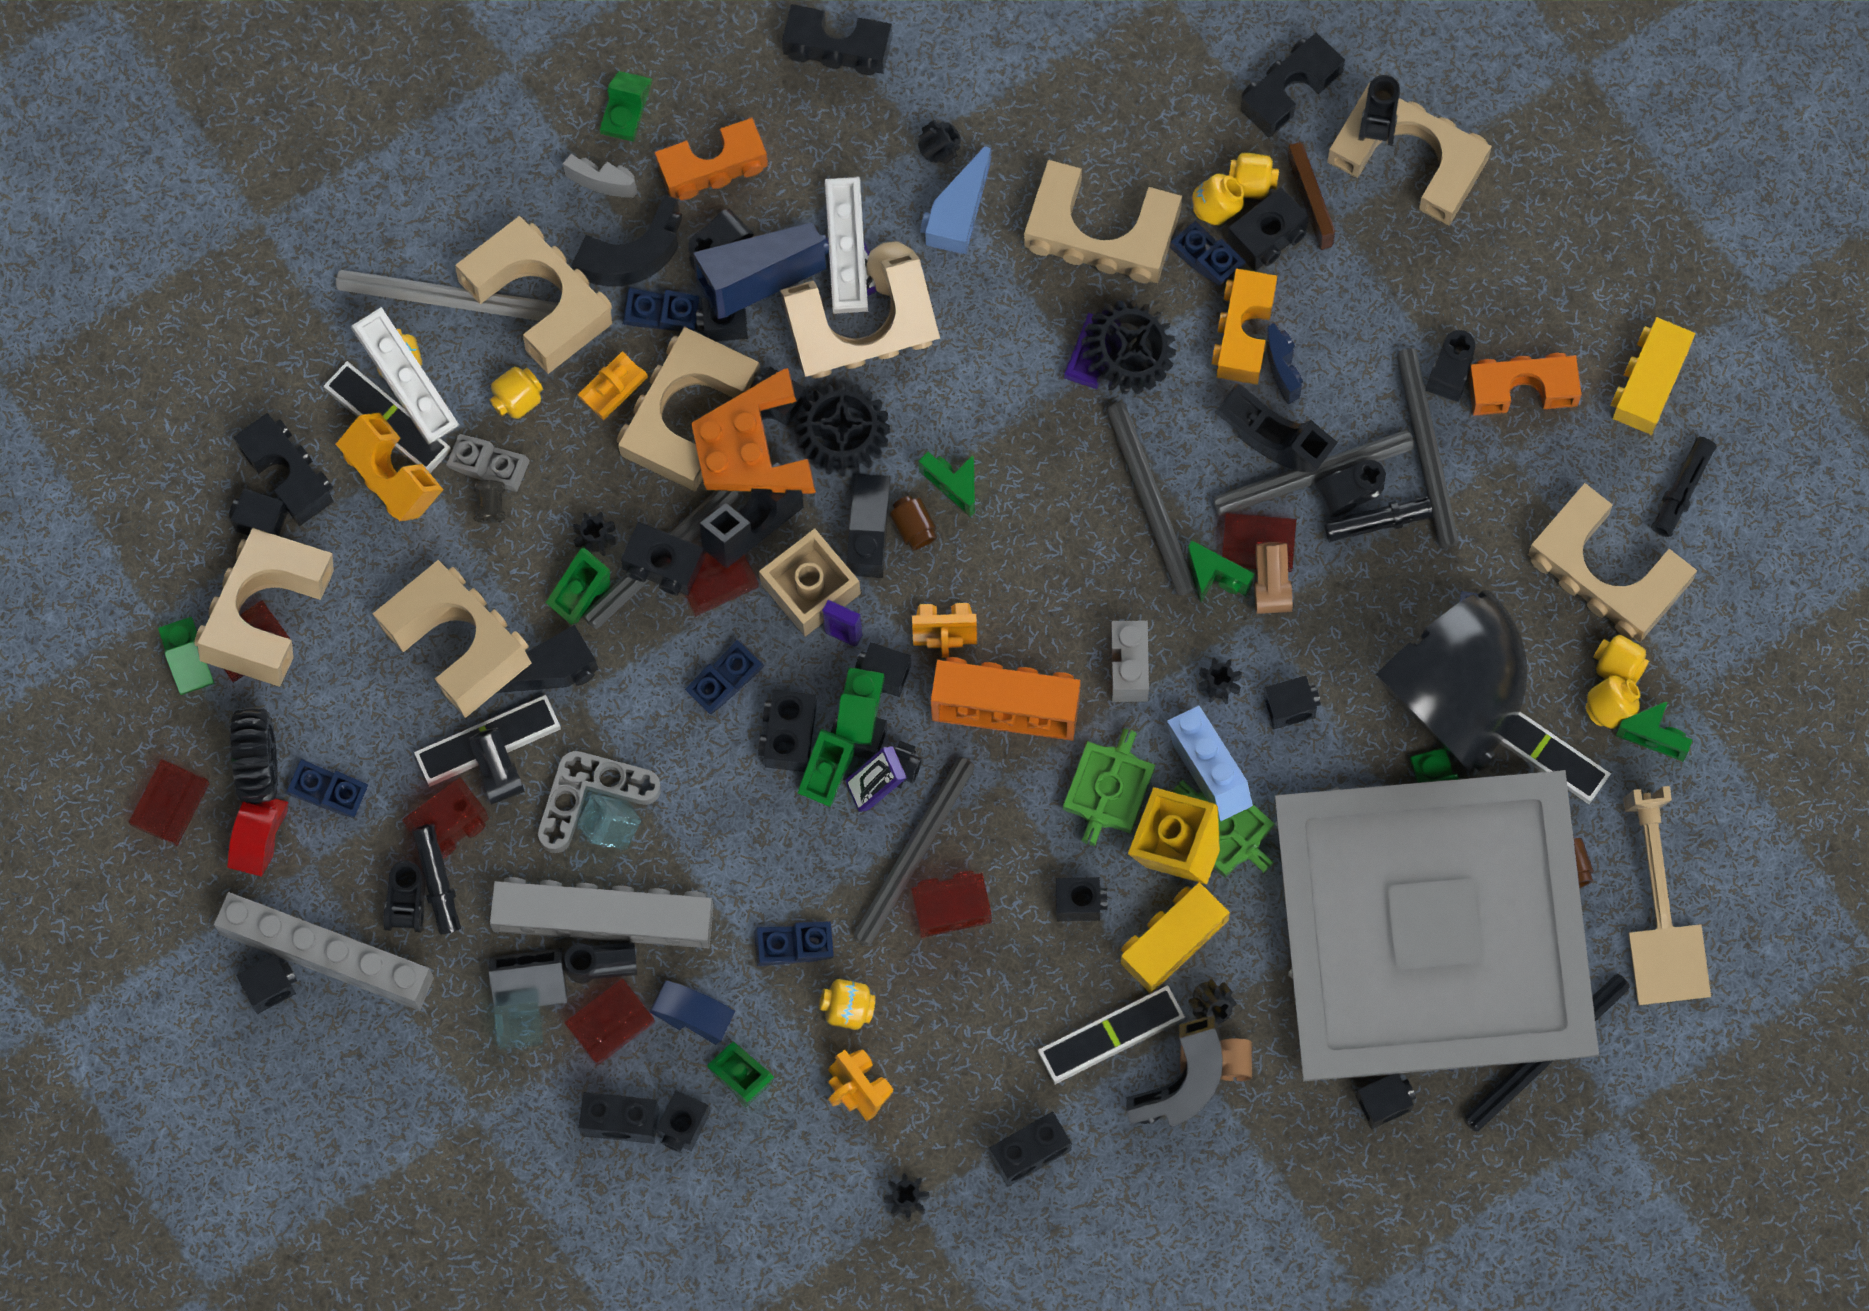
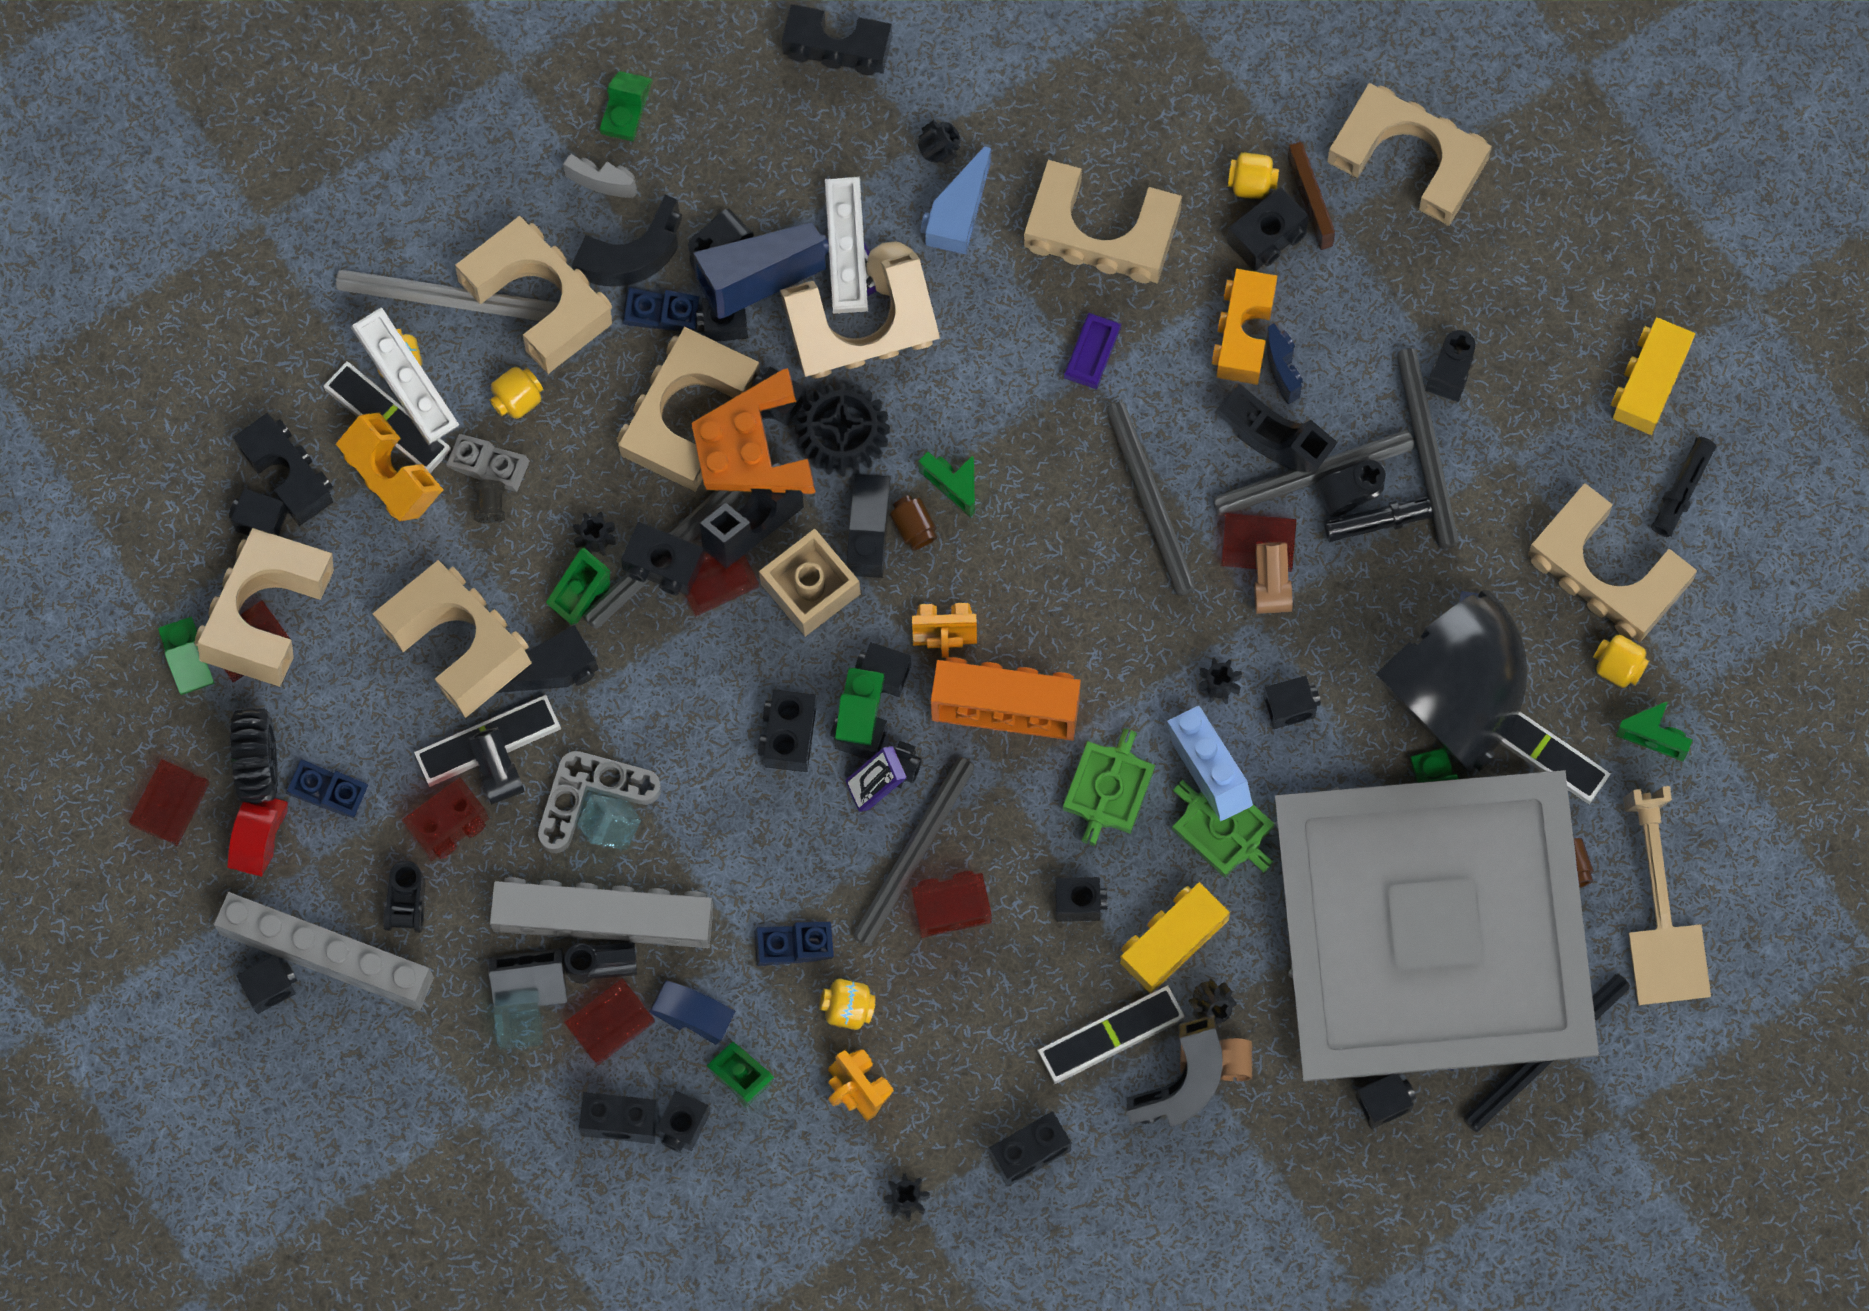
(438, 887): black pin -> none
(612, 385): light orange hips -> none
(688, 174): orange arch -> none
(724, 678): dark blue slope -> none
(826, 767): green slope -> none
(842, 623): dark purple tile -> none
(1131, 674): light grey brick -> none
(1139, 356): black gear -> none
(1177, 836): yellow slope -> none
(1205, 254): dark blue slope -> none
(1210, 566): green slope -> none
(1218, 199): yellow head -> none
(1310, 63): black arch -> none
(1380, 115): black piece -> none
(1553, 377): orange arch -> none
(1613, 701): yellow head -> none

